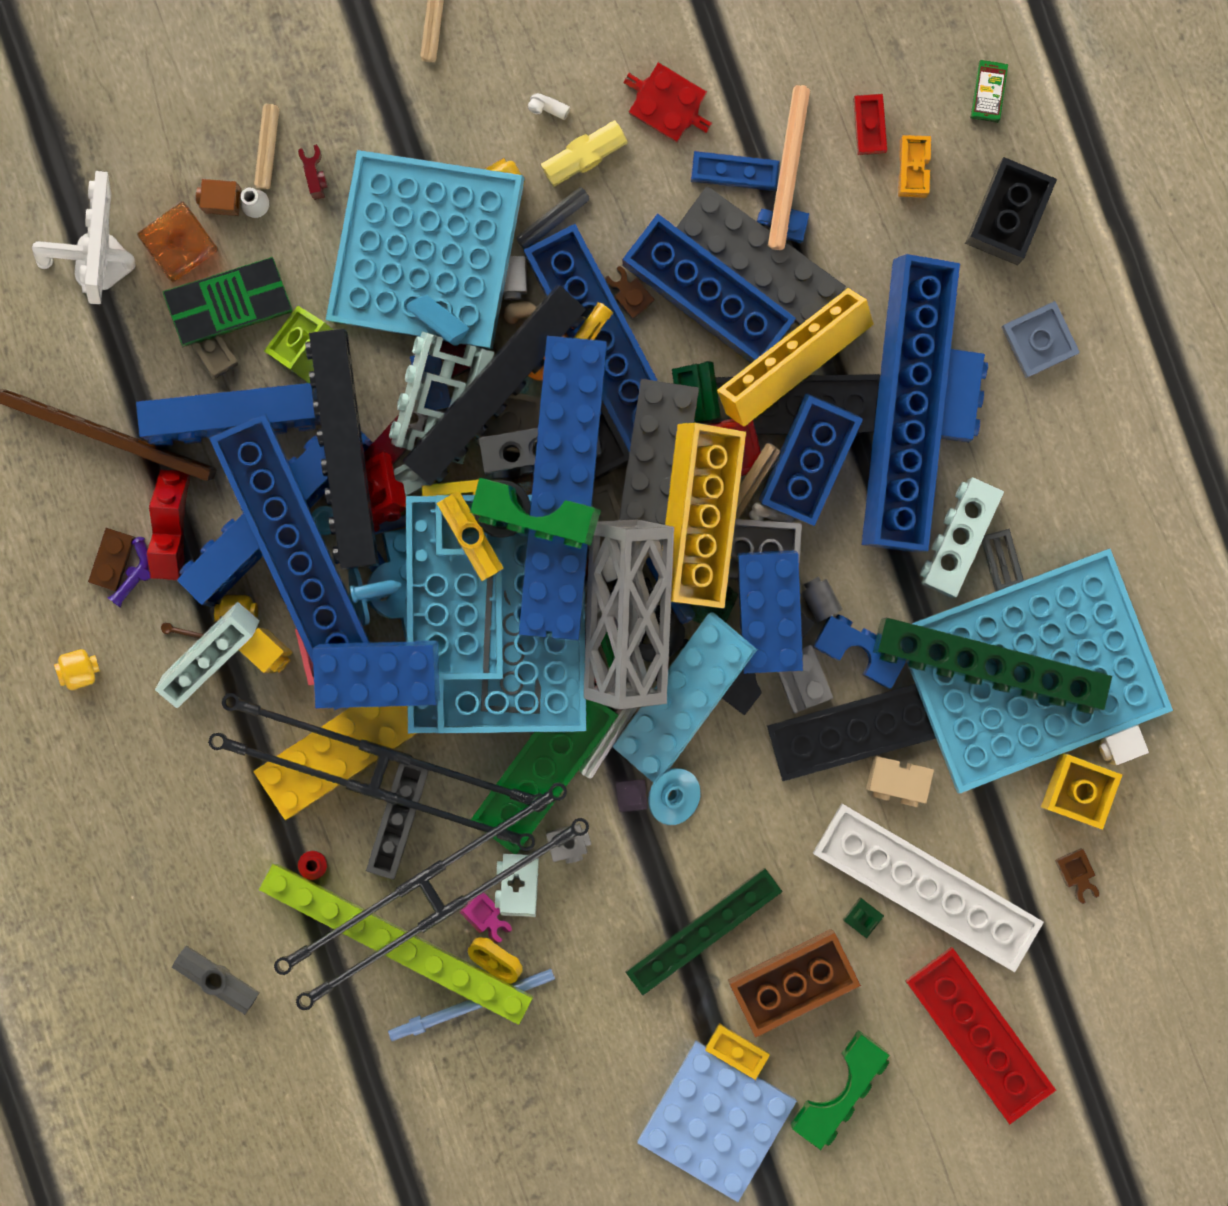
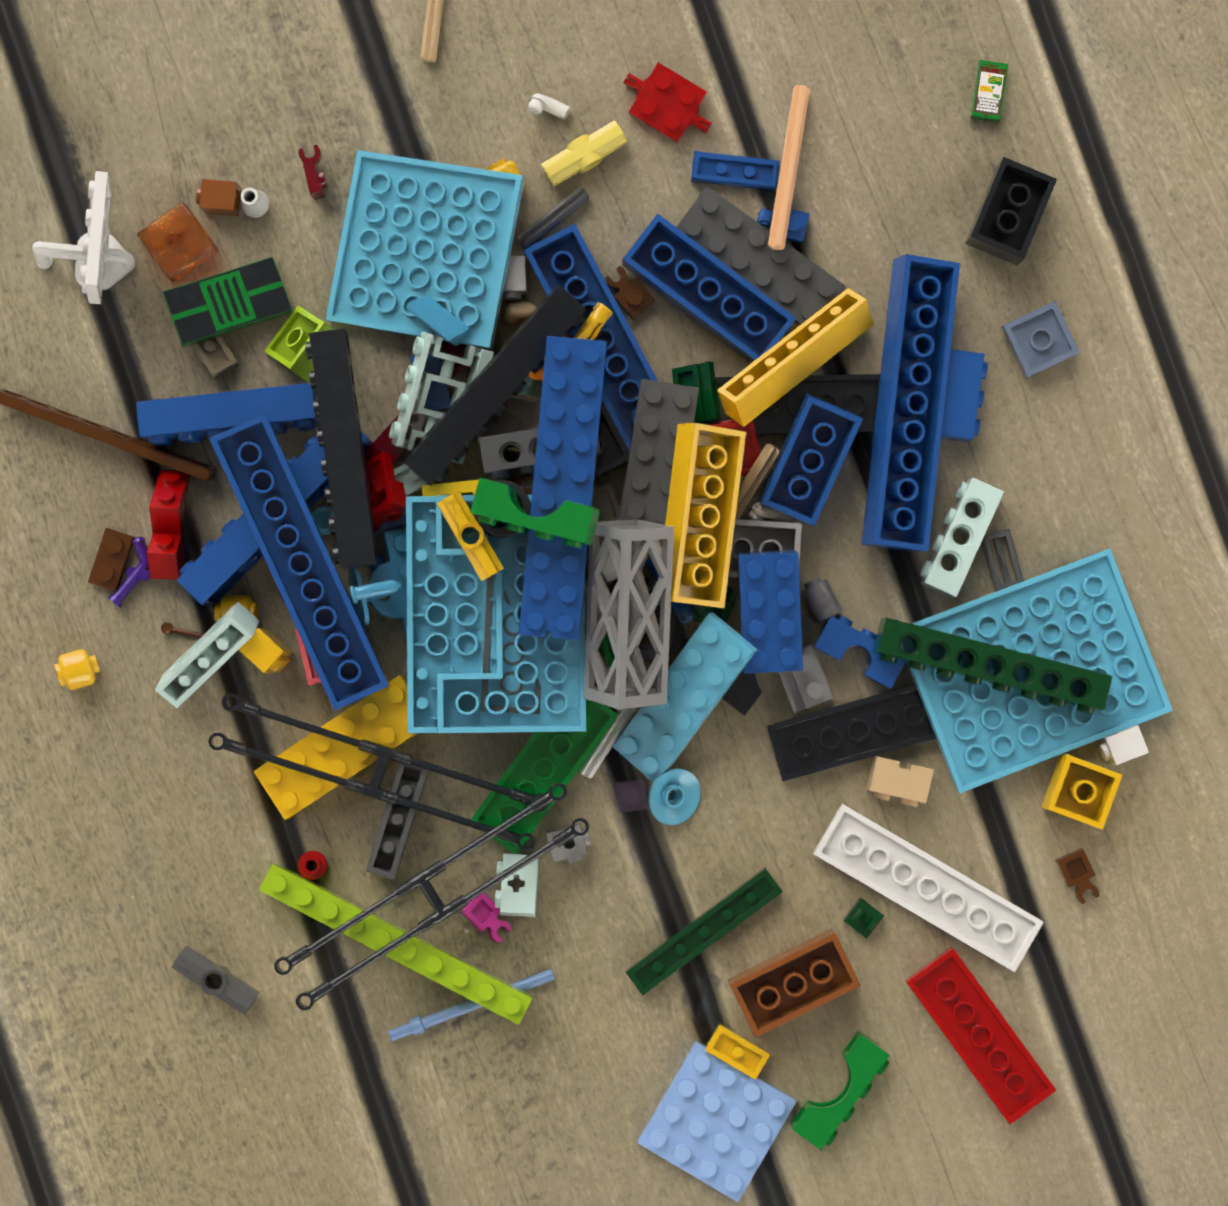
(266, 146): tan axle -> none
(376, 674): blue brick -> none
(495, 960): yellow plate -> none
(870, 124): red plate -> none
(912, 162): light orange piece -> none

